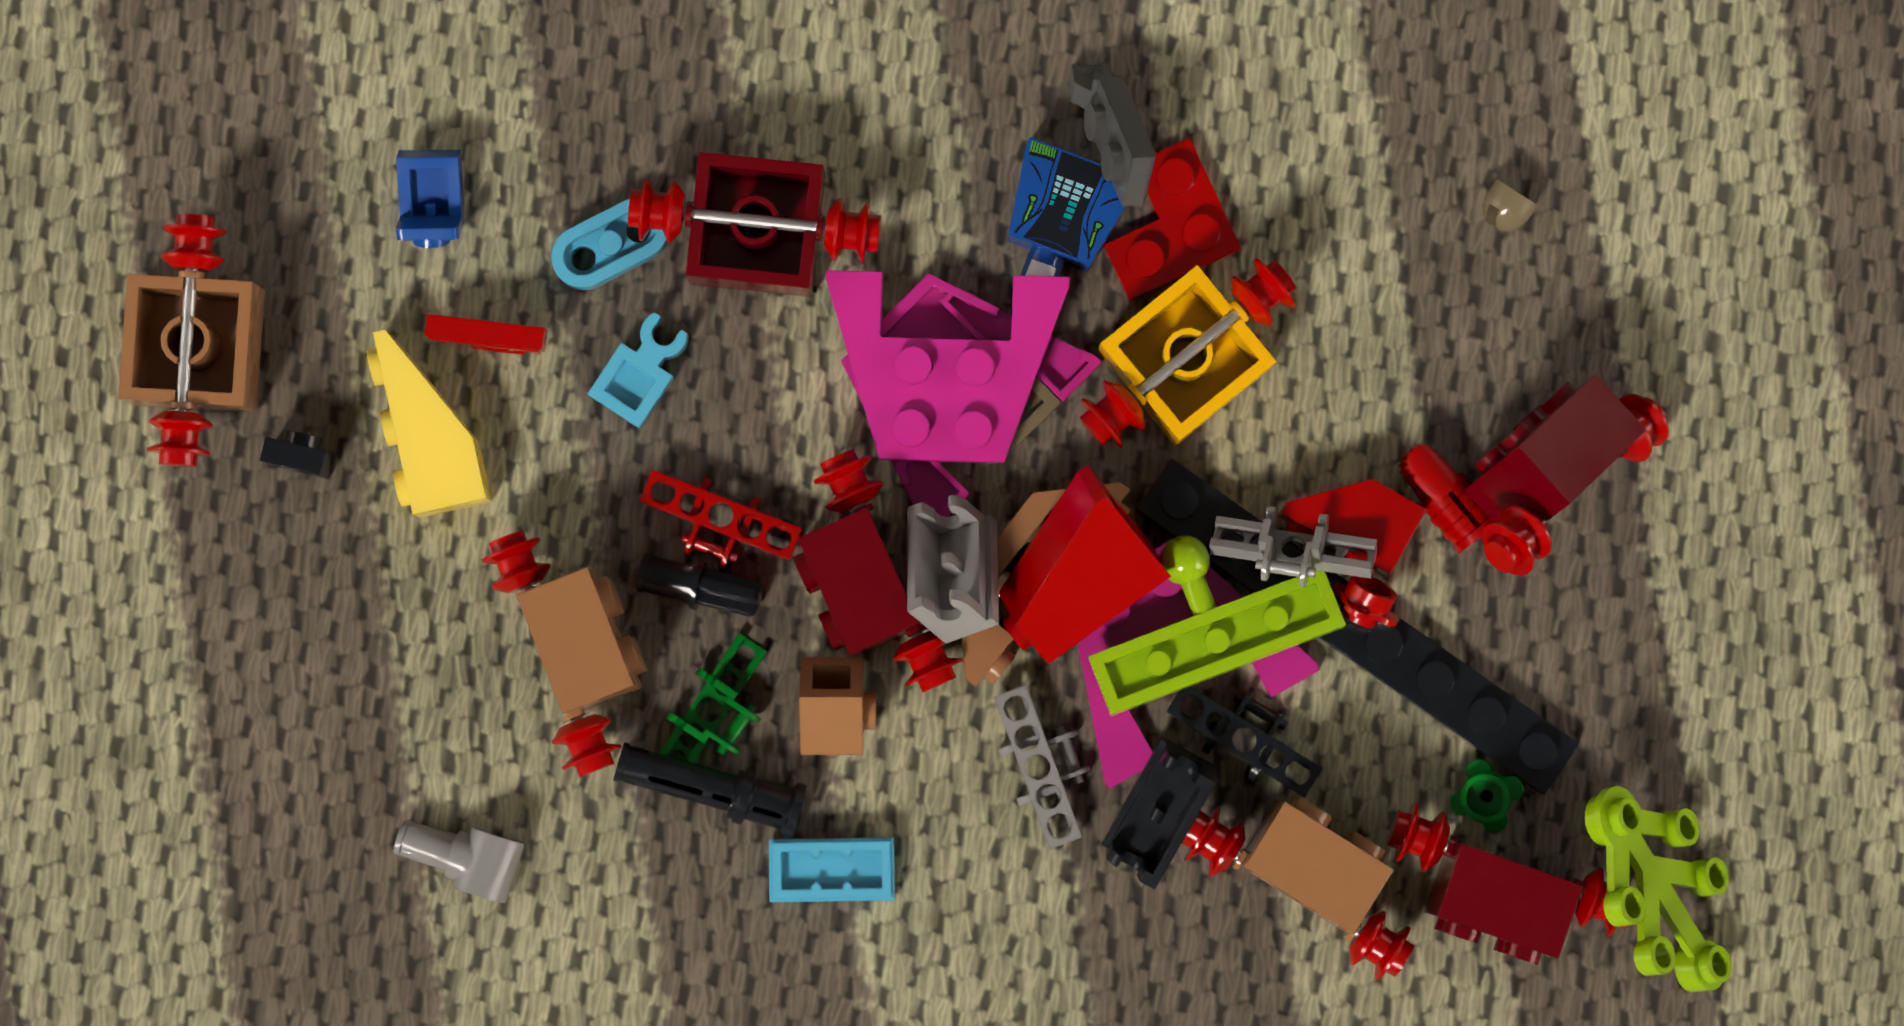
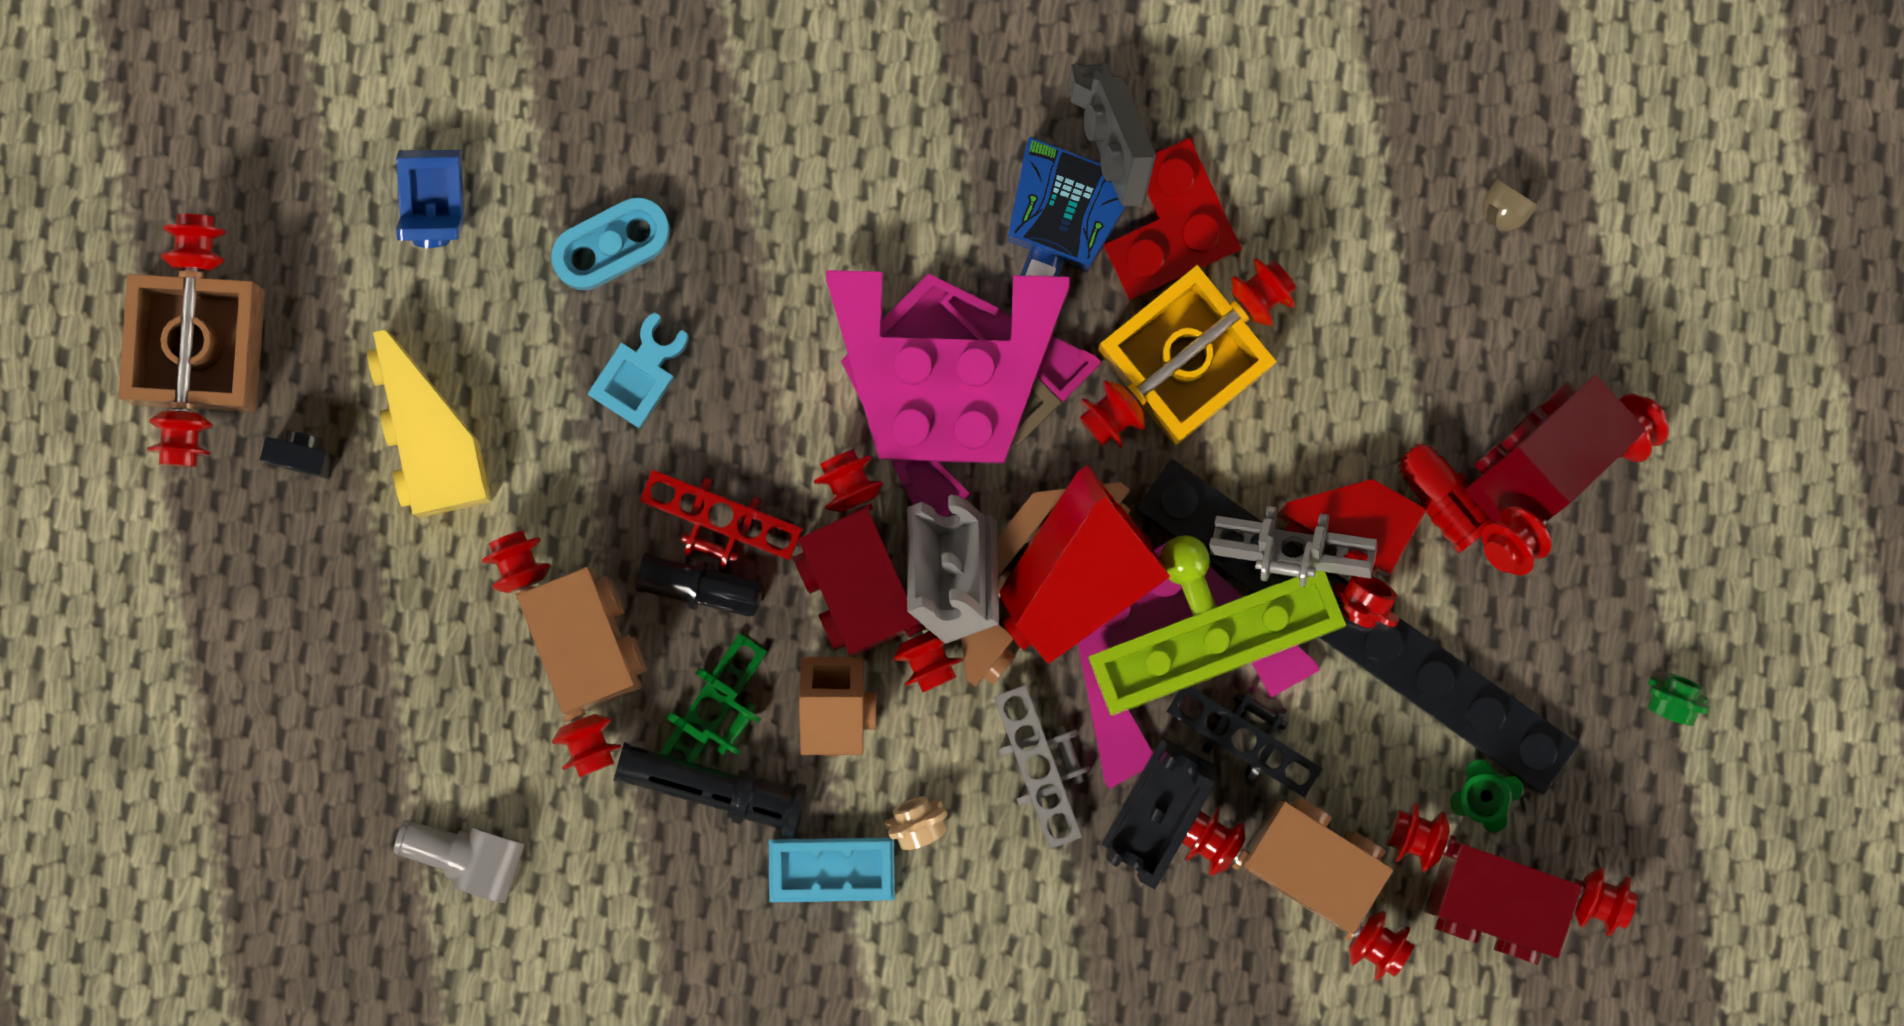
(486, 334): red tile -> none
(754, 223): dark red brick -> none
(917, 822): none -> tan plate
(1619, 823): lime plant -> none
(1677, 699): none -> green plate

